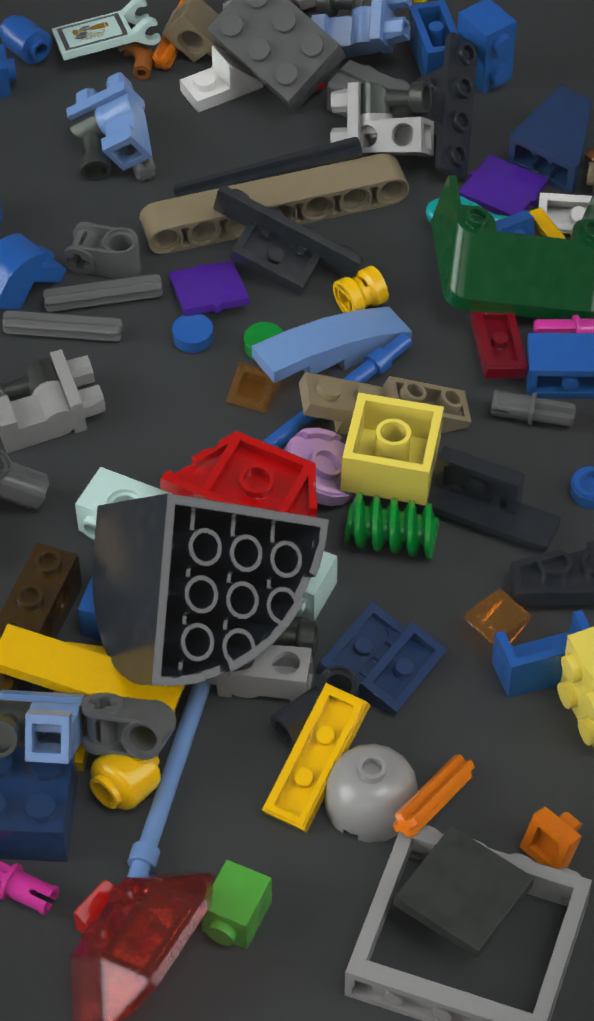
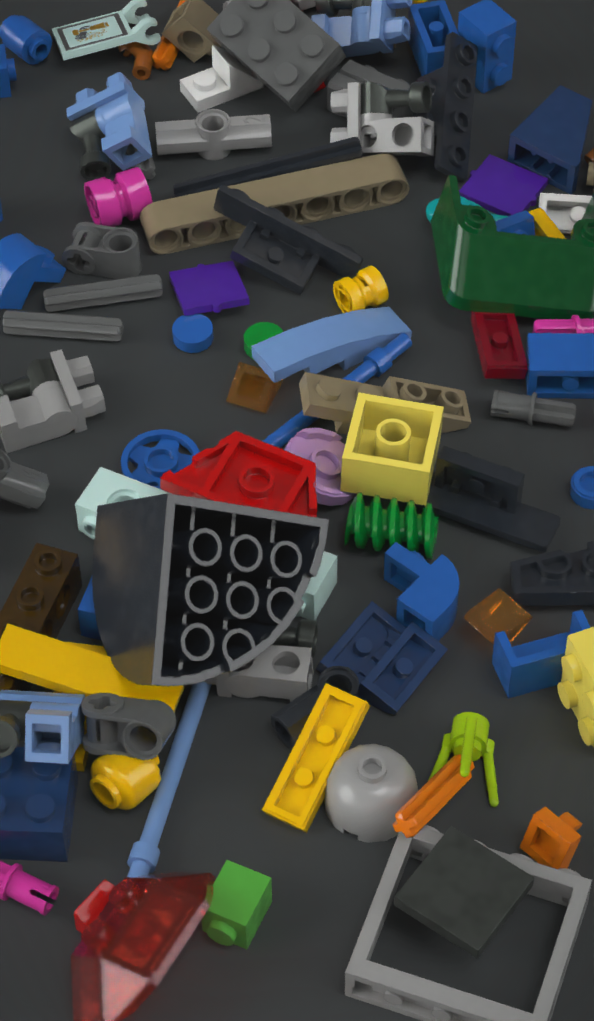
(113, 200): none -> dark pink wheel
(157, 460): none -> blue wheel
(213, 134): none -> light grey piece
(427, 589): none -> blue brick
(470, 740): none -> lime plant

